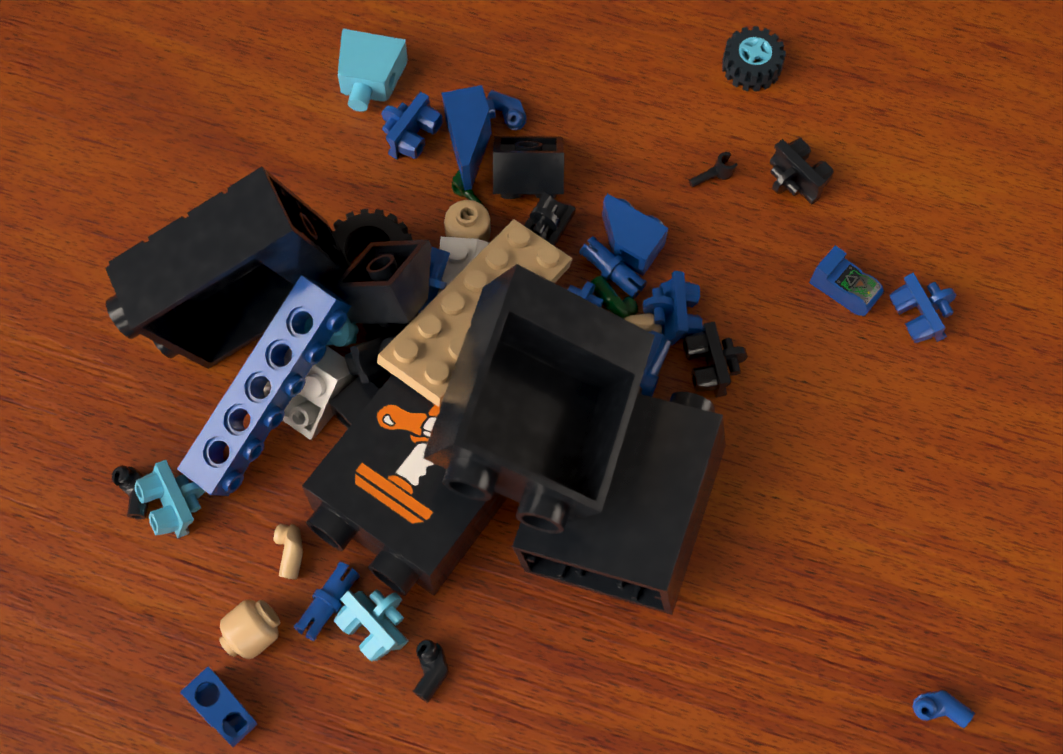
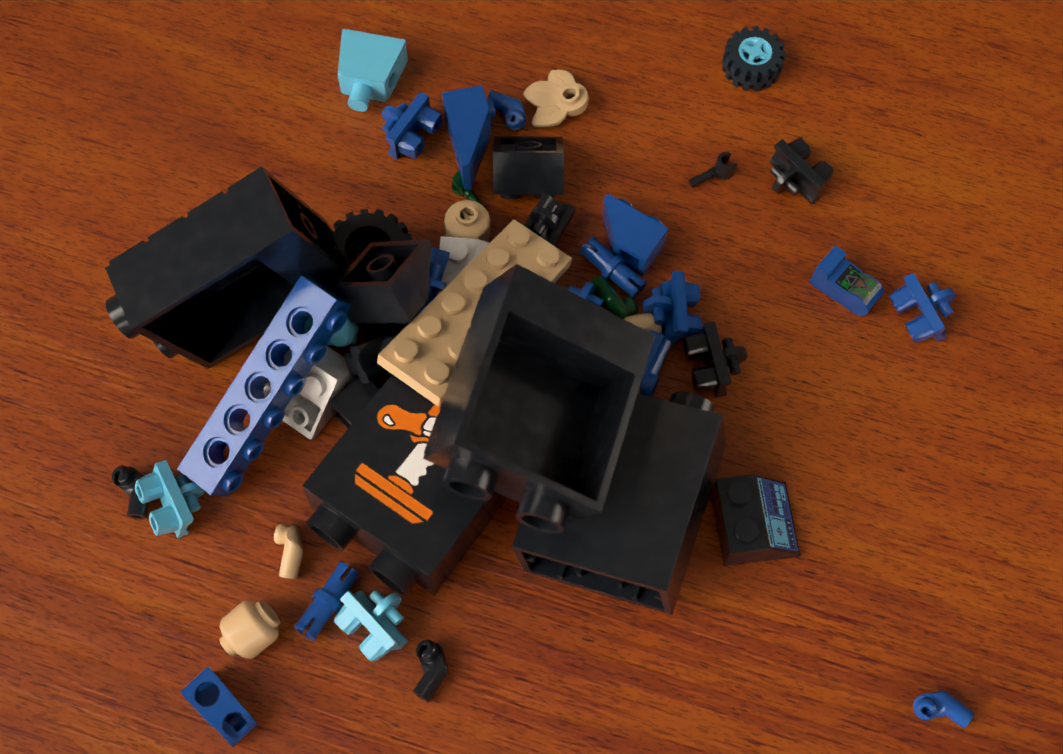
(553, 98): none -> tan plate
(753, 519): none -> black slope

